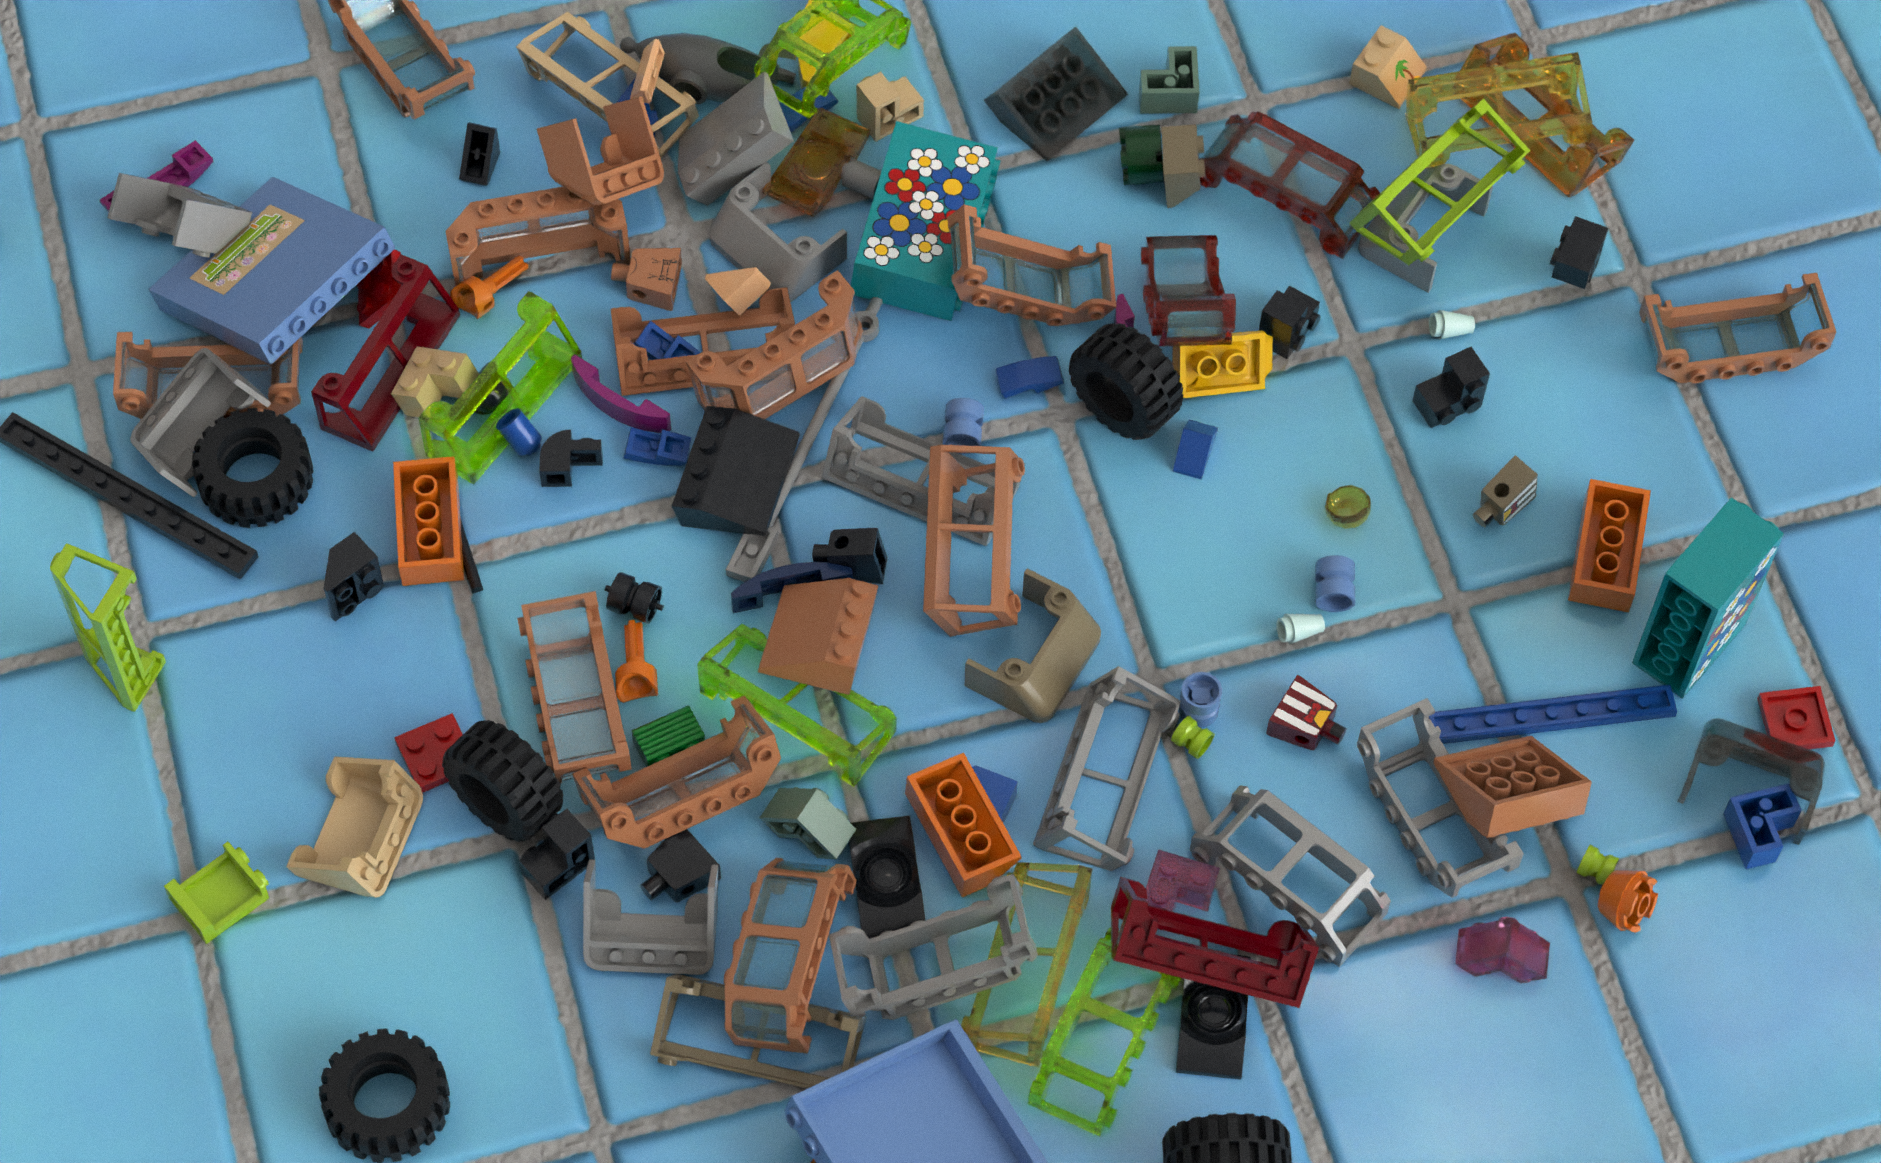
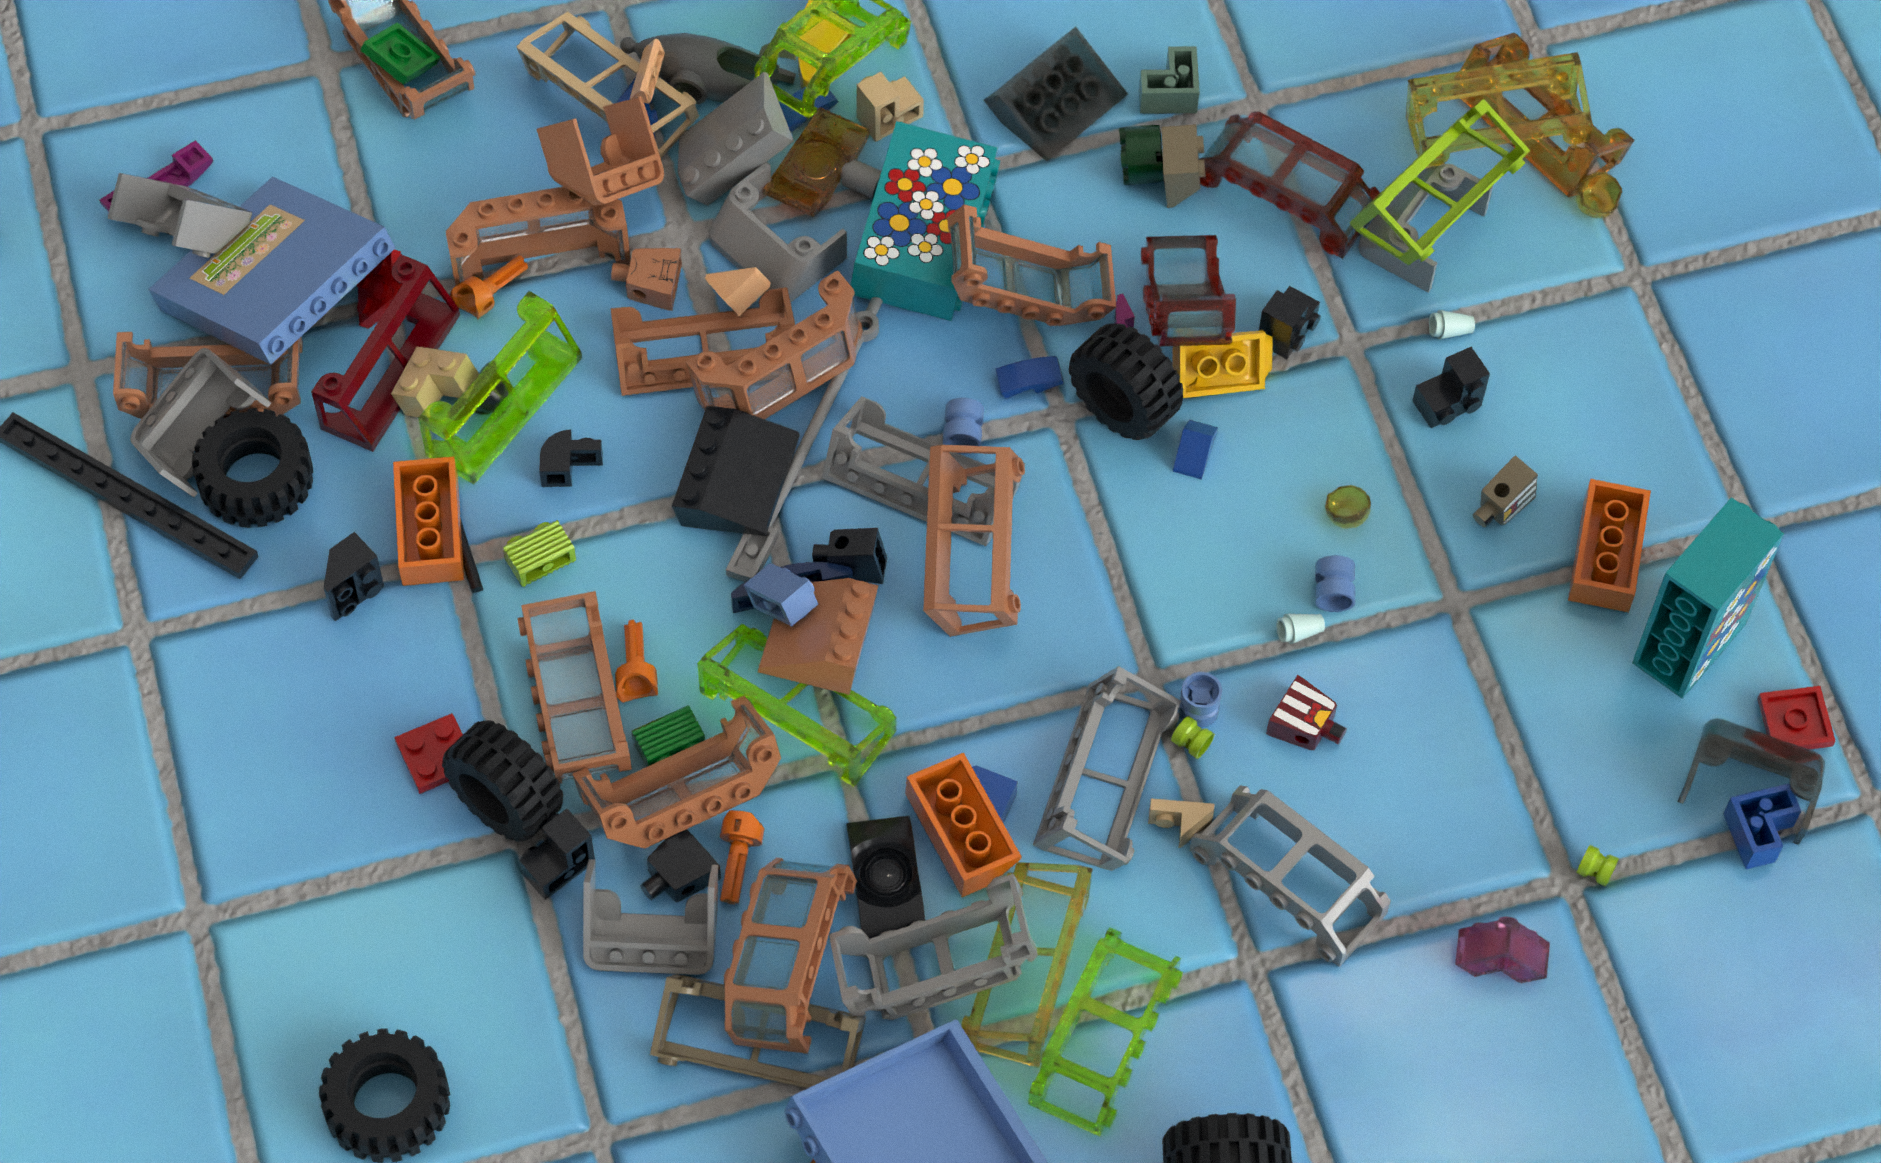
(110, 633): lime windscreen -> none
(219, 893): lime panel -> none
(364, 827): tan windscreen -> none
(400, 53): none -> green plate
(479, 153): black slope -> none
(519, 432): blue brick -> none
(539, 552): none -> lime brick
(628, 596): black wheel -> none
(645, 417): magenta slope -> none
(657, 449): blue slope -> none
(662, 345): blue slope -> none
(741, 835): none -> orange piece
(781, 594): none -> medium blue brick
(811, 819): sand green brick -> none
(1040, 687): dark tan windscreen -> none
(1141, 947): dark red windscreen -> none
(1180, 881): clear pink brick -> none
(1190, 816): none -> tan slope
(1211, 1031): black slope -> none
(1386, 67): tan slope -> none
(1442, 875): light grey windscreen -> none
(1513, 786): nougat slope -> none
(1555, 714): blue tile -> none
(1578, 252): black brick -> none
(1598, 195): none -> clear yellow hair
(1627, 898): orange cone -> none
(1740, 333): windscreen -> none

